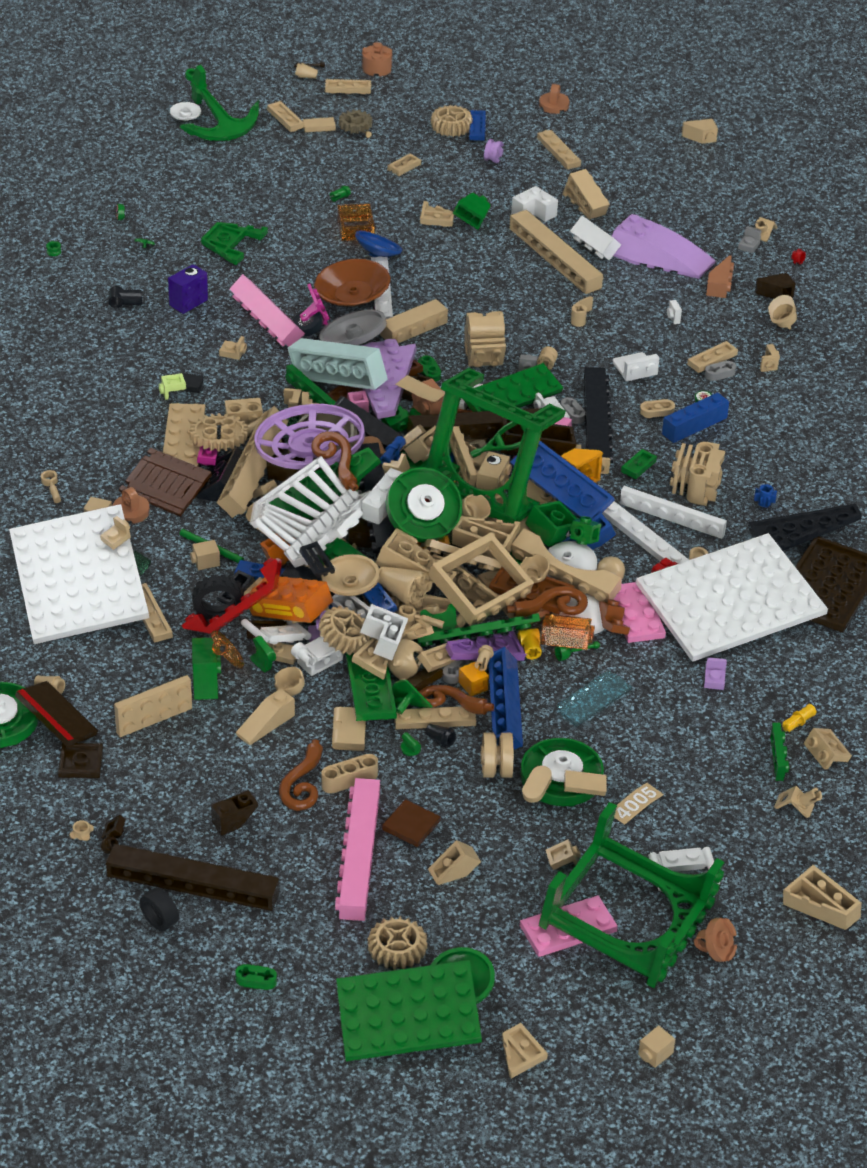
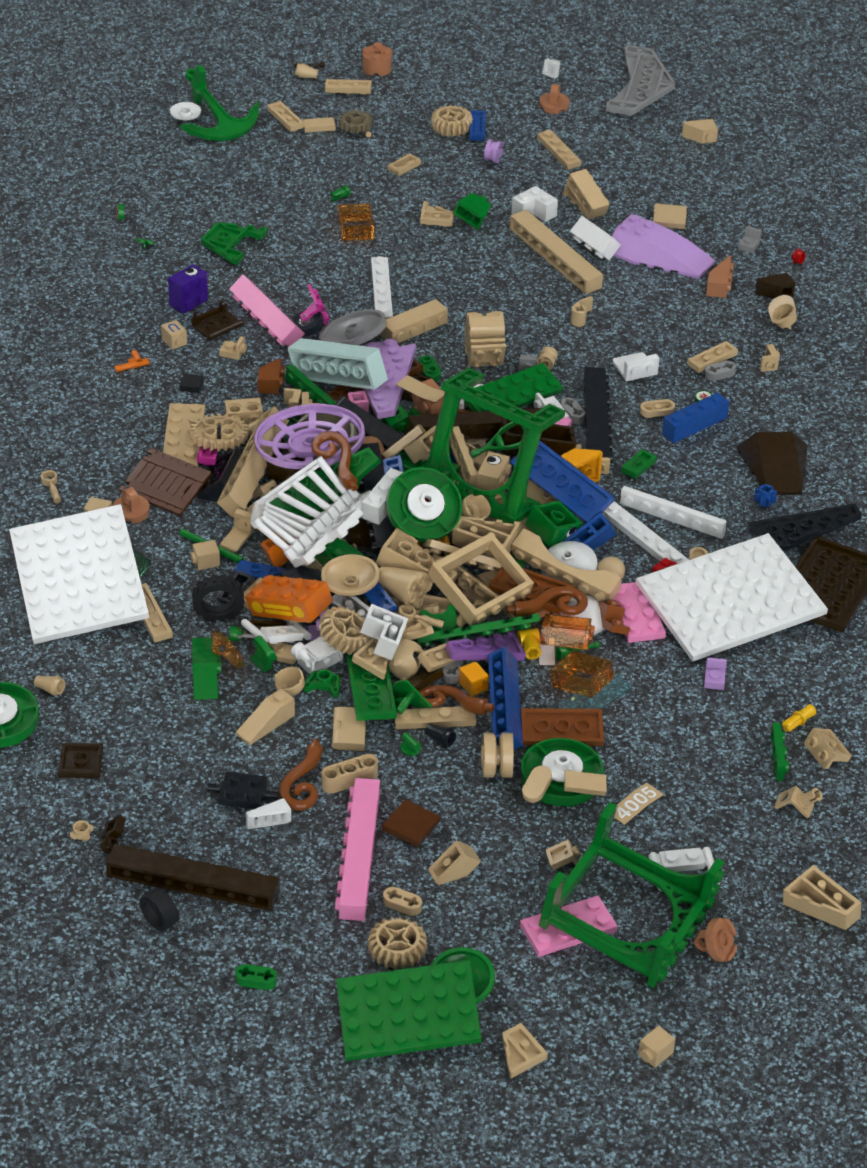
(53, 248): green bush -> none
(56, 713): dark brown tile -> none
(116, 534): tan bracket -> none
(121, 297): black piece -> none
(132, 363): none -> orange hose
(153, 706): tan plate -> none
(171, 383): yellowish green bracket -> none
(174, 334): none -> tan brick
(215, 322): none -> dark brown piece
(233, 812): dark brown slope -> none
(237, 634): none -> green hinge
(240, 532): none -> tan bracket
(242, 790): none -> black plate
(269, 815): none -> white slope
(270, 377): none -> dark orange slope
(270, 571): red slope -> none
(323, 571): black tile -> none
(323, 680): none -> green piece
(352, 282): dark orange dish -> none
(377, 244): blue dish -> none
(393, 450): blue pin -> none
(400, 465): tan panel -> none
(402, 901): none -> tan beam
(485, 653): tan pin -> none
(536, 567): tan hair -> none
(548, 655): none -> white sticker
(551, 68): none -> white tile
(564, 673): none -> clear orange window
(574, 724): none -> dark orange plate
(585, 530): green brick -> none
(647, 82): none -> light grey wing
(670, 215): none -> tan tile
(674, 312): white plate -> none
(700, 472): tan piece -> none
(766, 227): tan bracket -> none
(776, 460): none -> dark brown wedge

